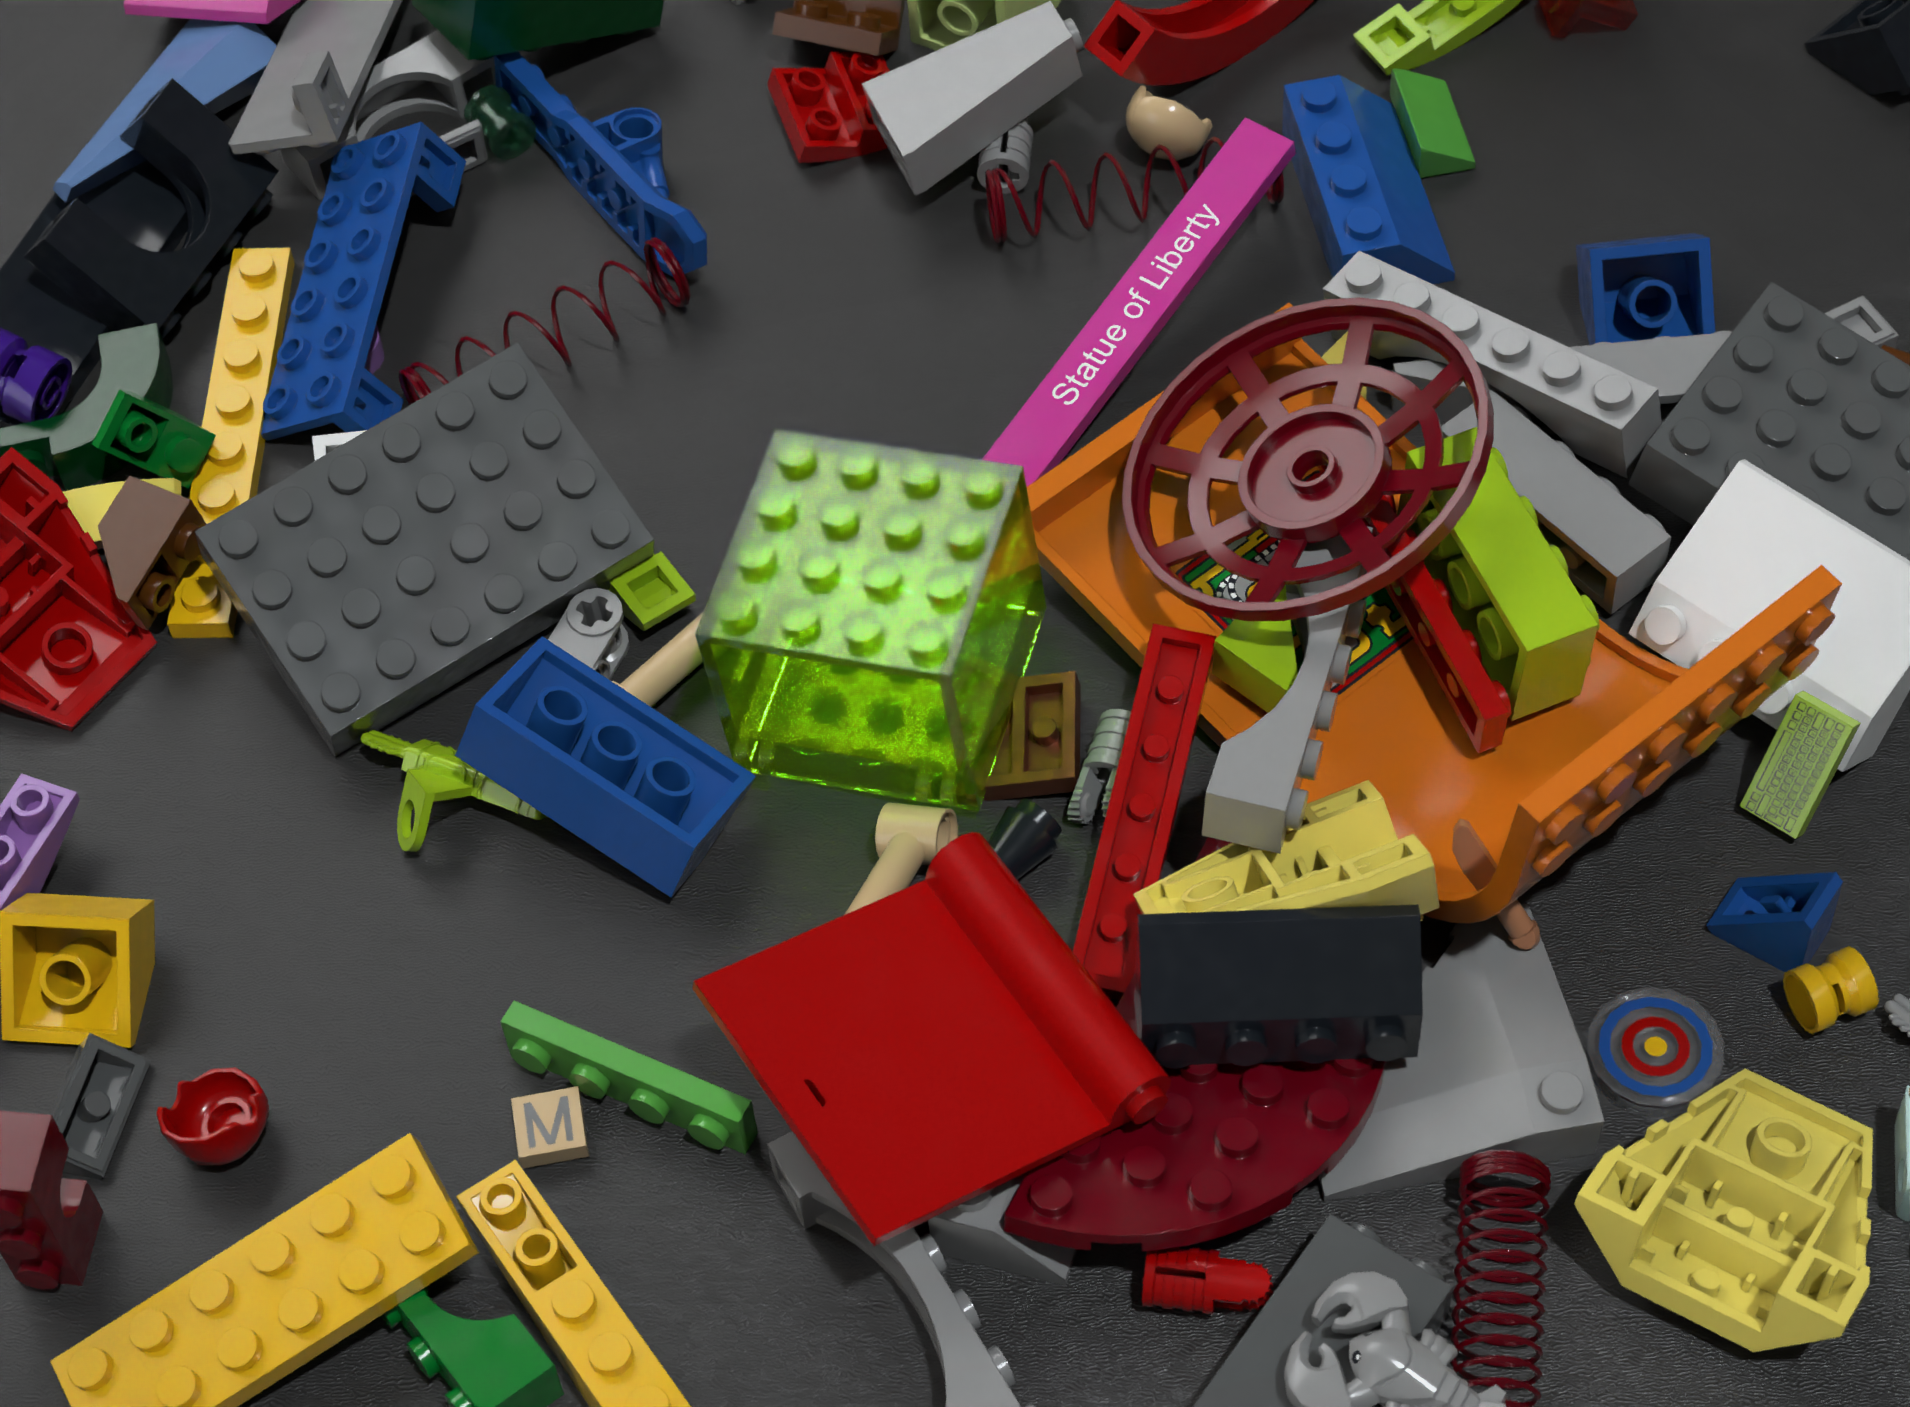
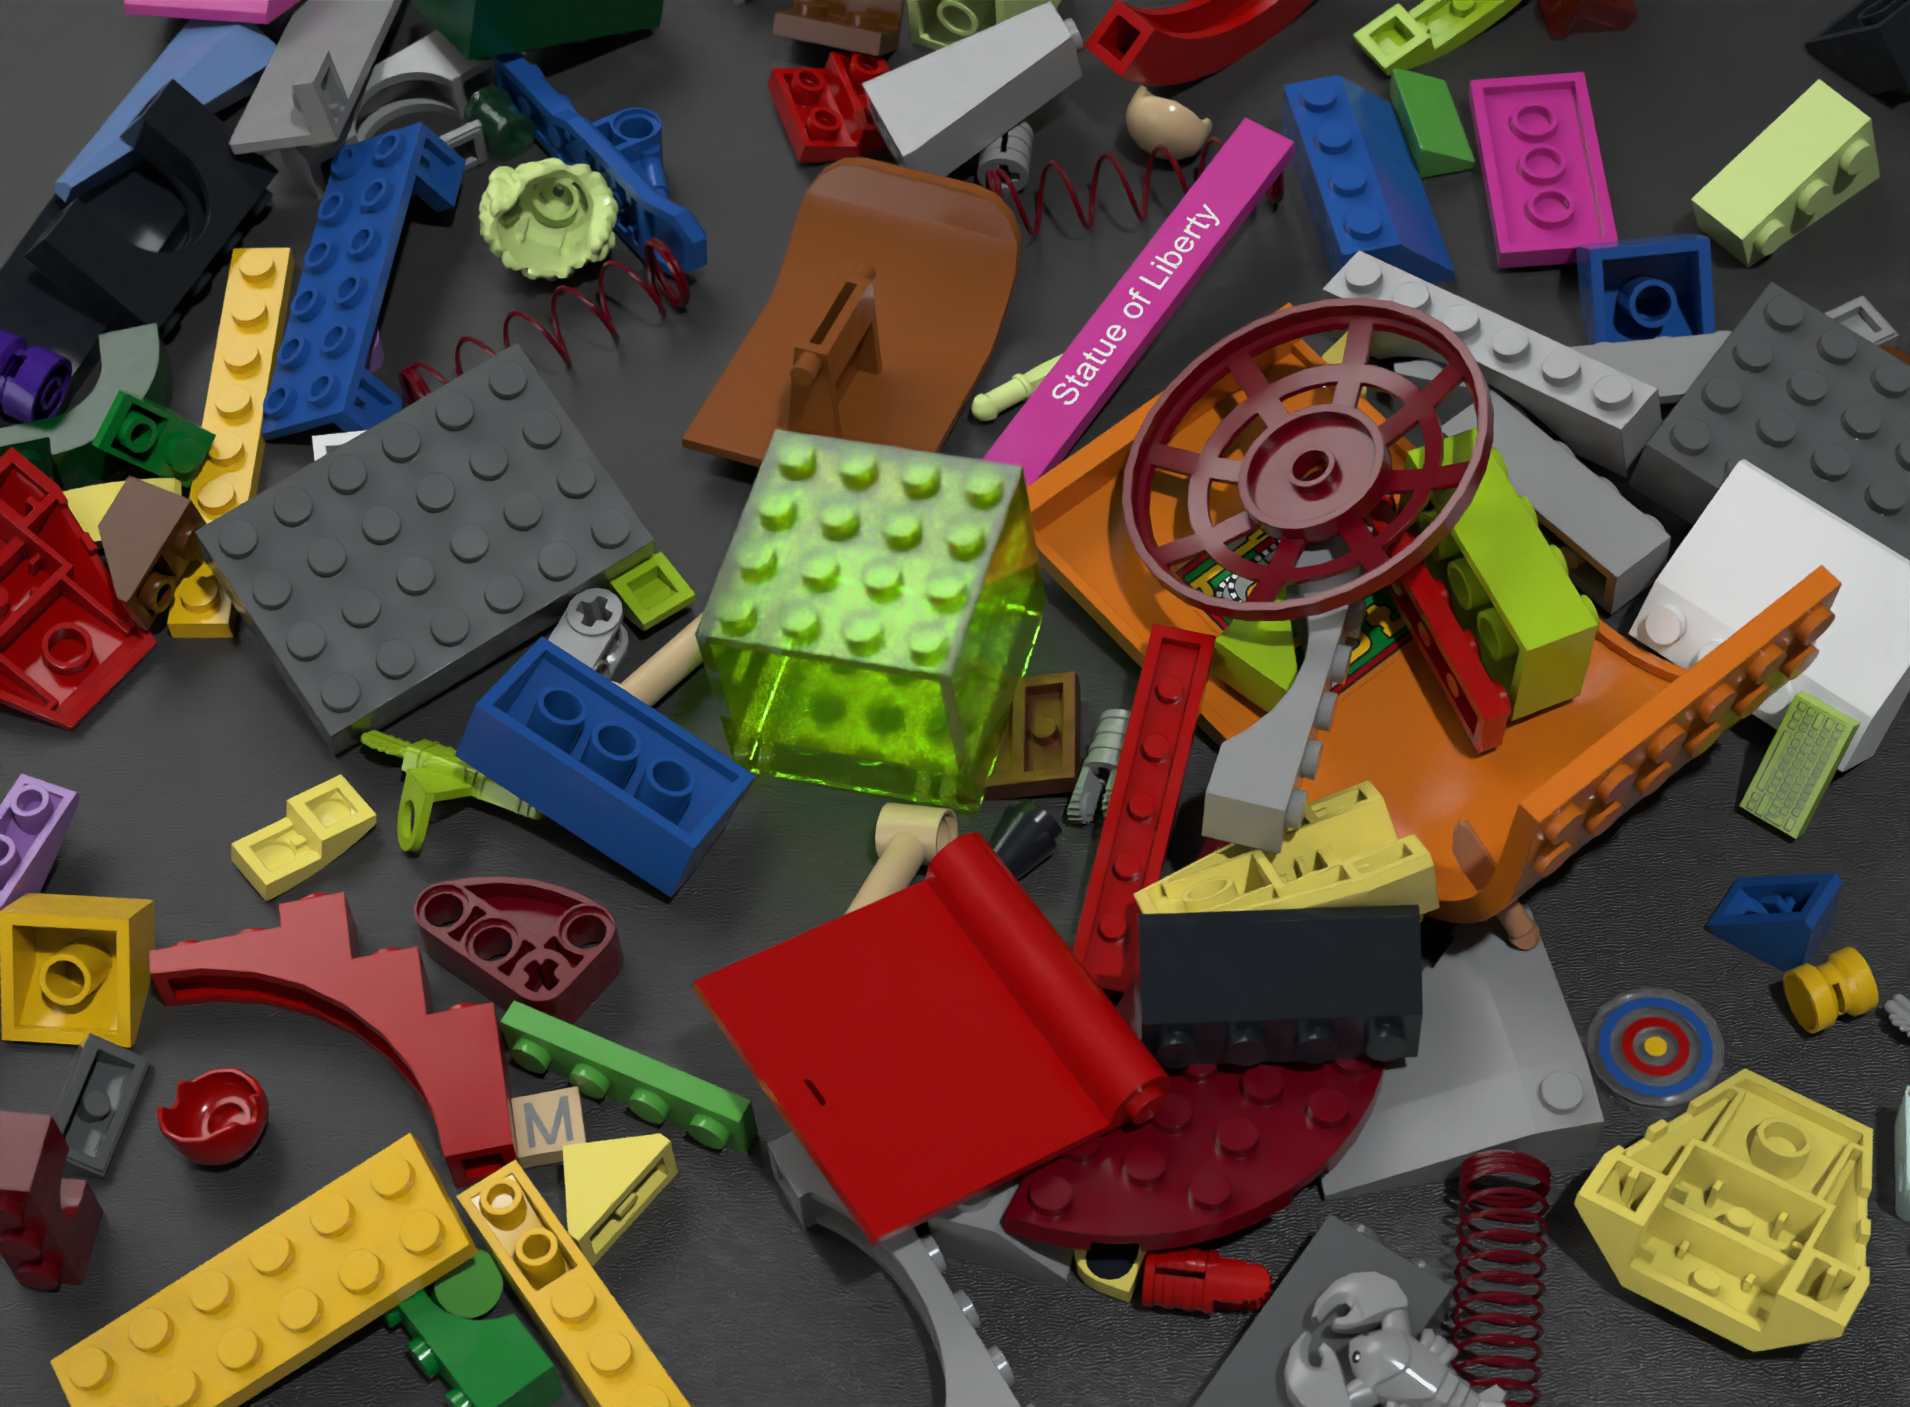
(312, 835): none -> light yellow slope
(383, 999): none -> red arch
(470, 1287): none -> bright green tile
(539, 931): none -> dark red beam
(546, 226): none -> yellowish green hair
(611, 1186): none -> light yellow slope
(874, 316): none -> dark orange door
(1018, 389): none -> yellowish green piece
(1111, 1268): none -> tile
(1540, 167): none -> dark pink plate
(1789, 175): none -> yellowish green wedge

